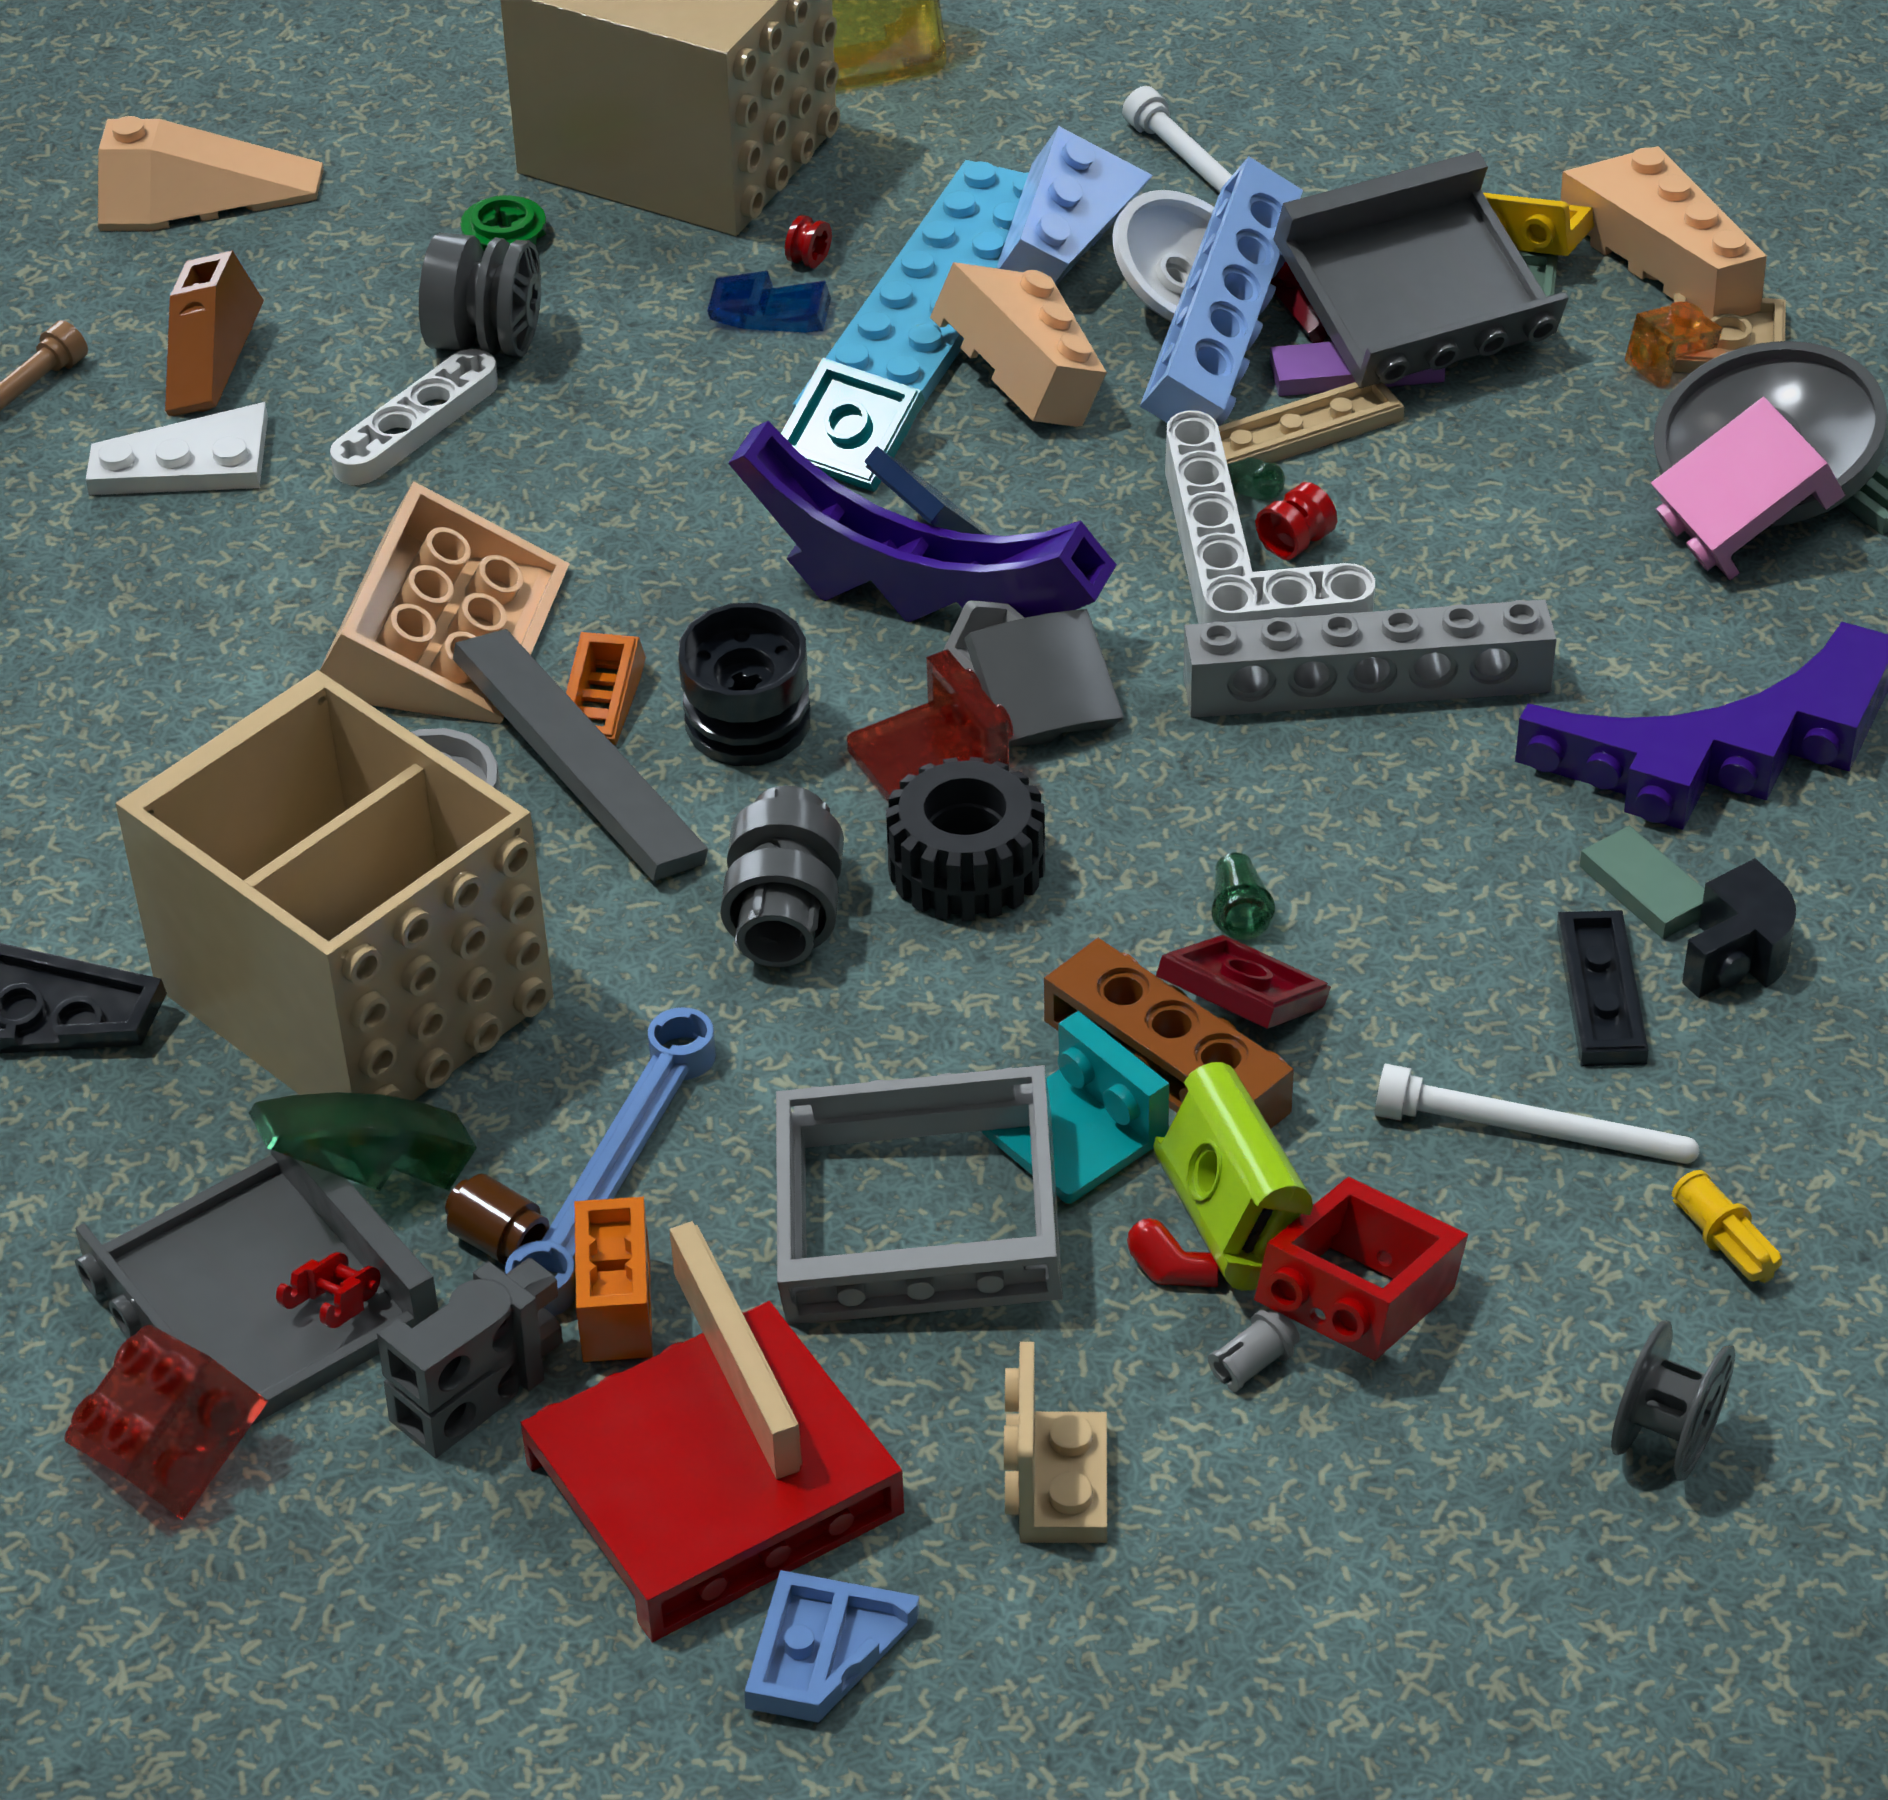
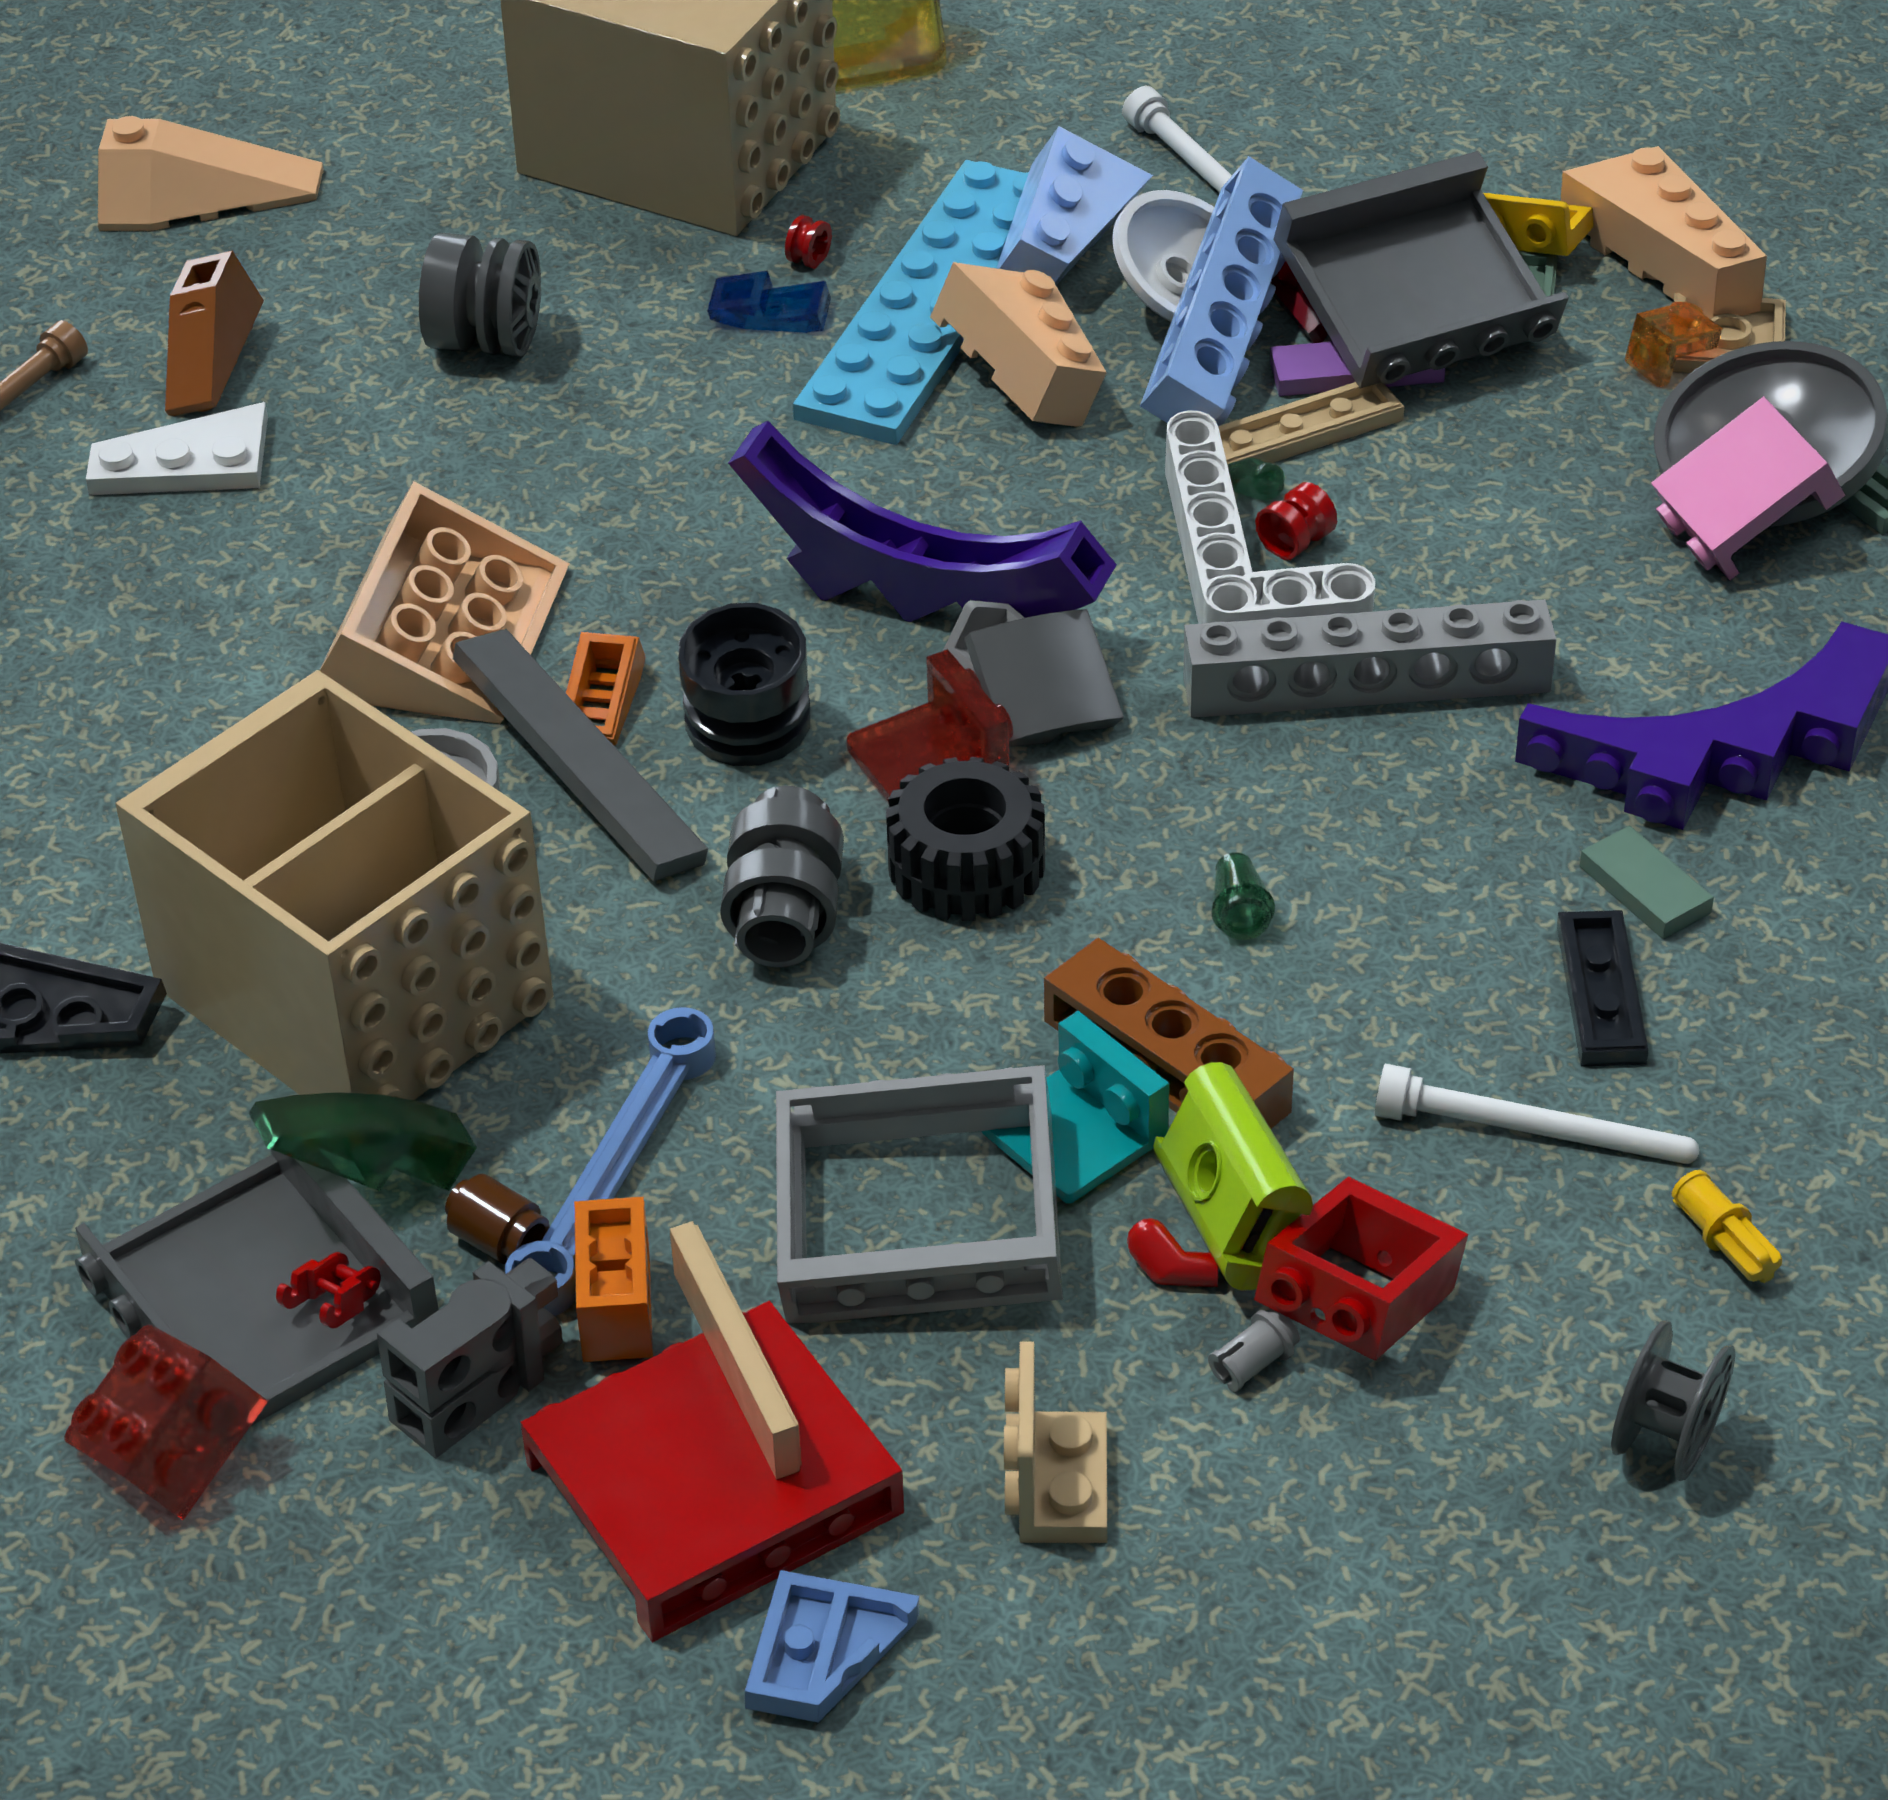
(368, 452): white beam -> none
(520, 215): green gear -> none
(849, 415): tile -> none
(920, 494): dark blue tile -> none
(1244, 981): dark red tile -> none
(1746, 930): black brick -> none

